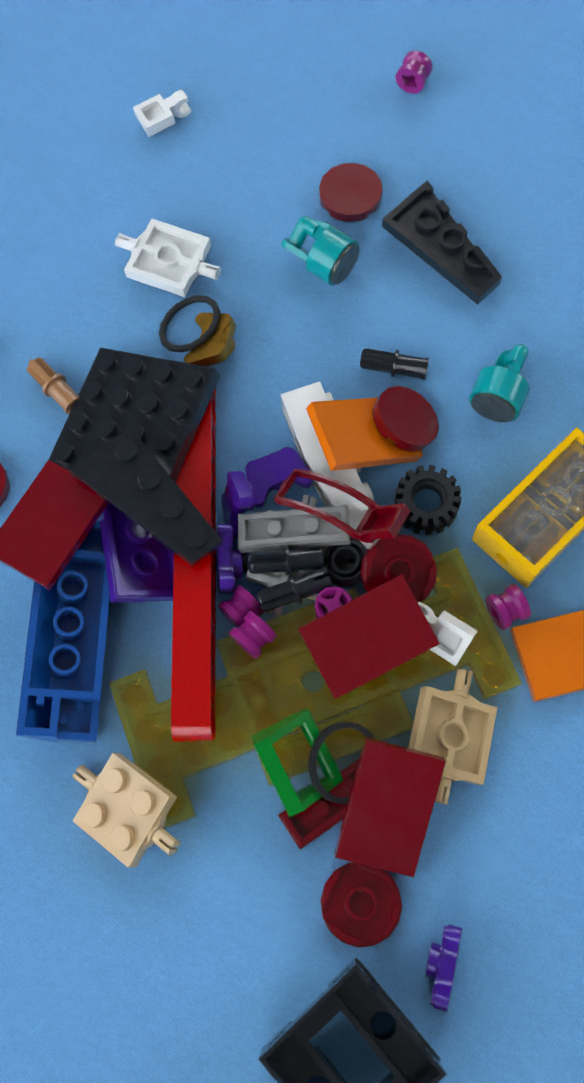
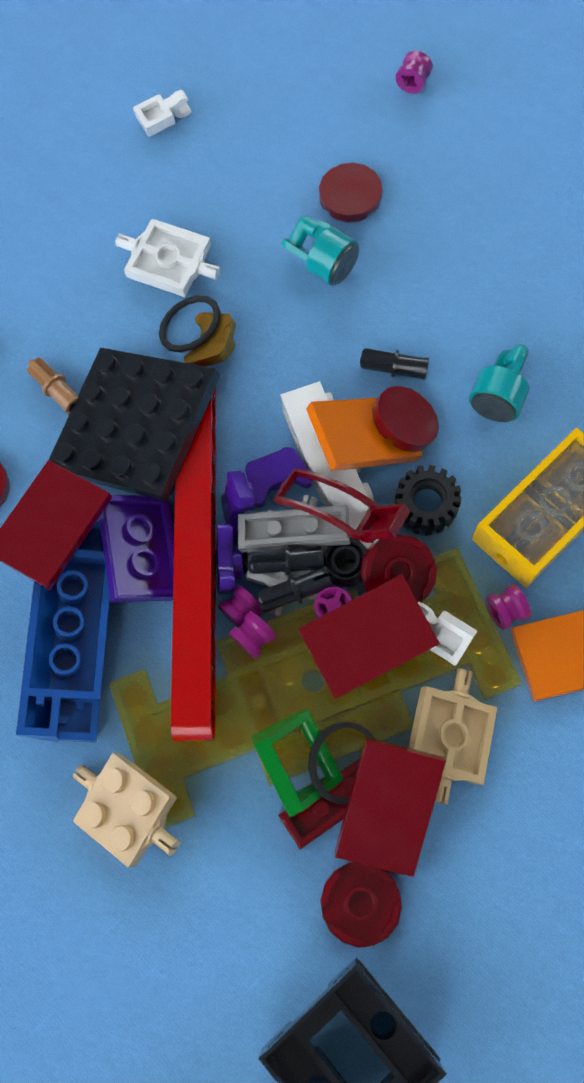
(143, 490): black wing -> none
(435, 237): black wing -> none
(442, 966): dark purple piece -> none

